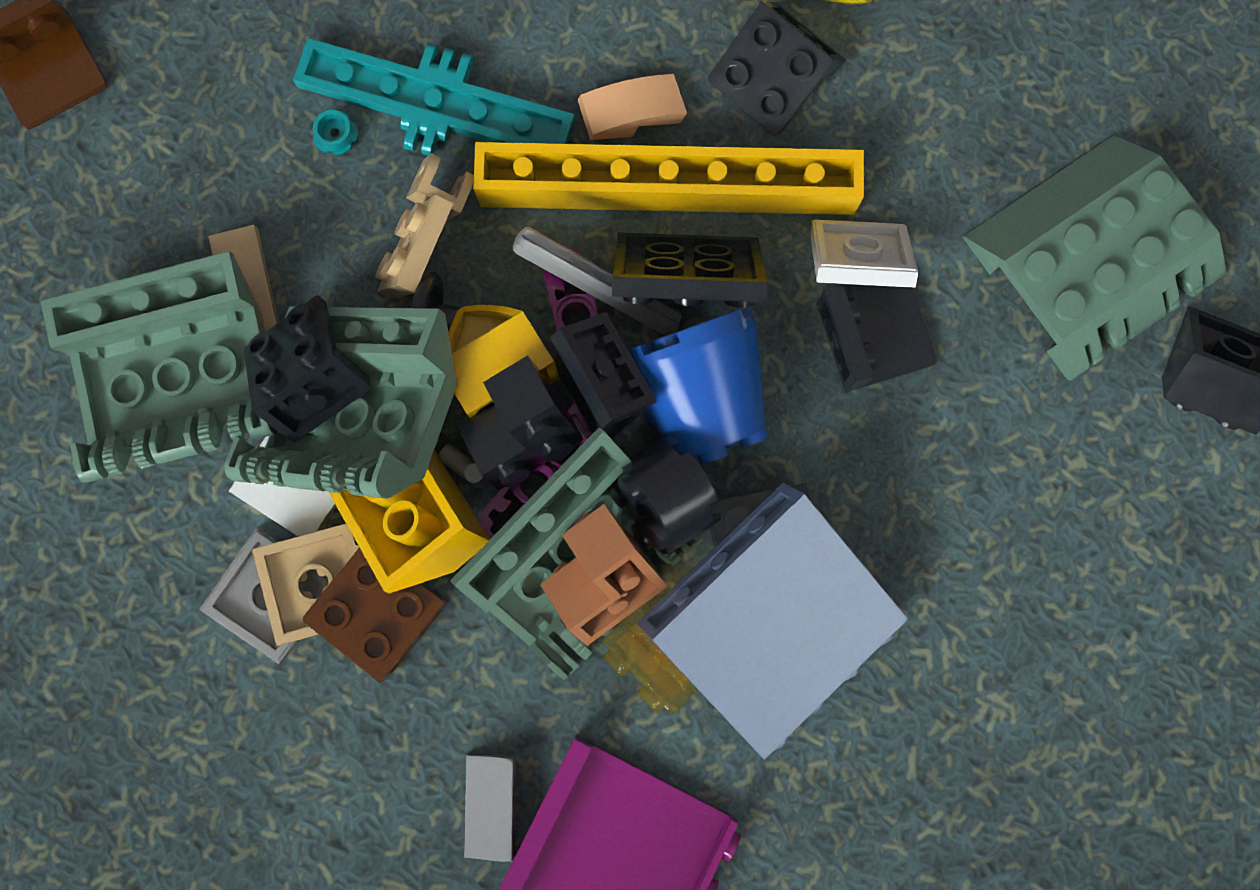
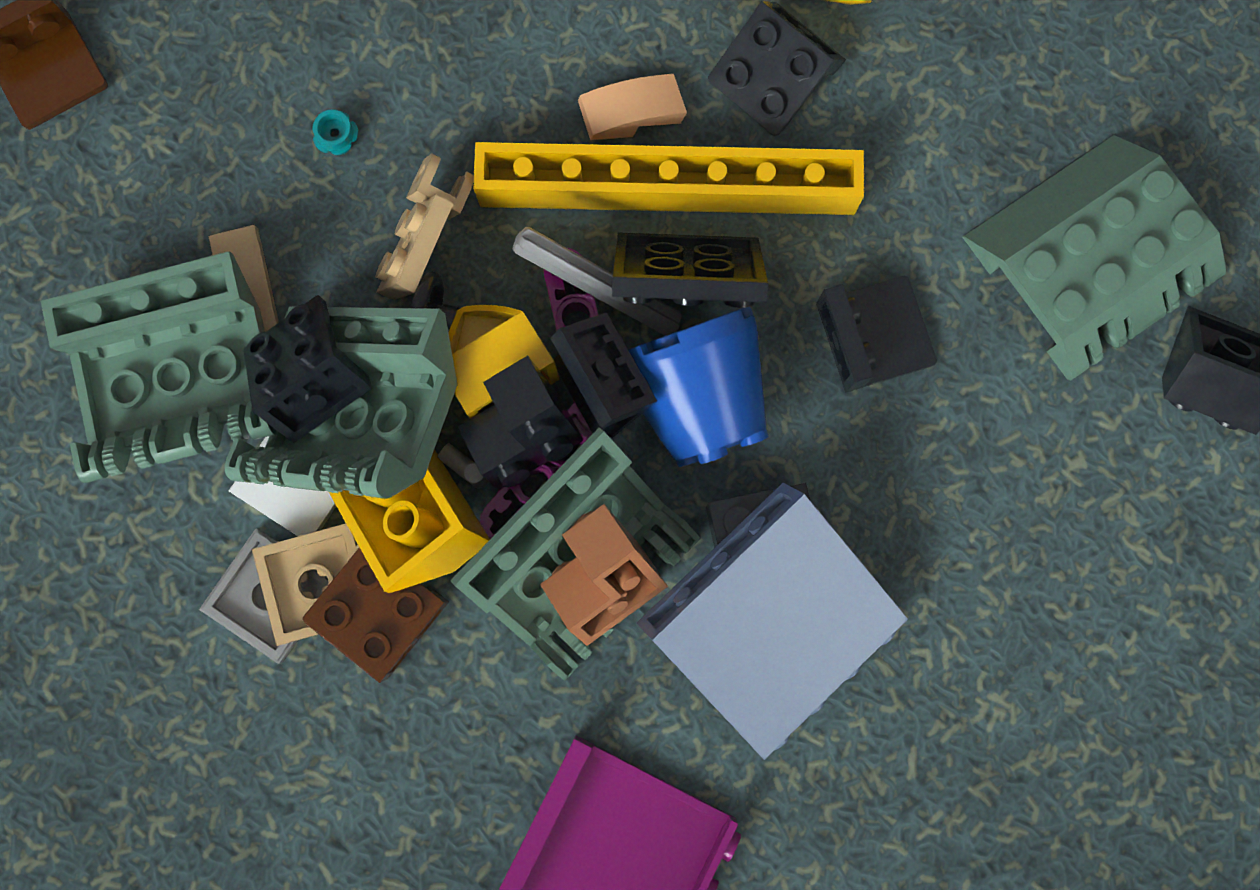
(429, 98): teal hinge -> none
(490, 807): light grey slope -> none
(635, 652): clear yellow brick -> none
(665, 496): black brick -> none
(863, 253): white tile -> none

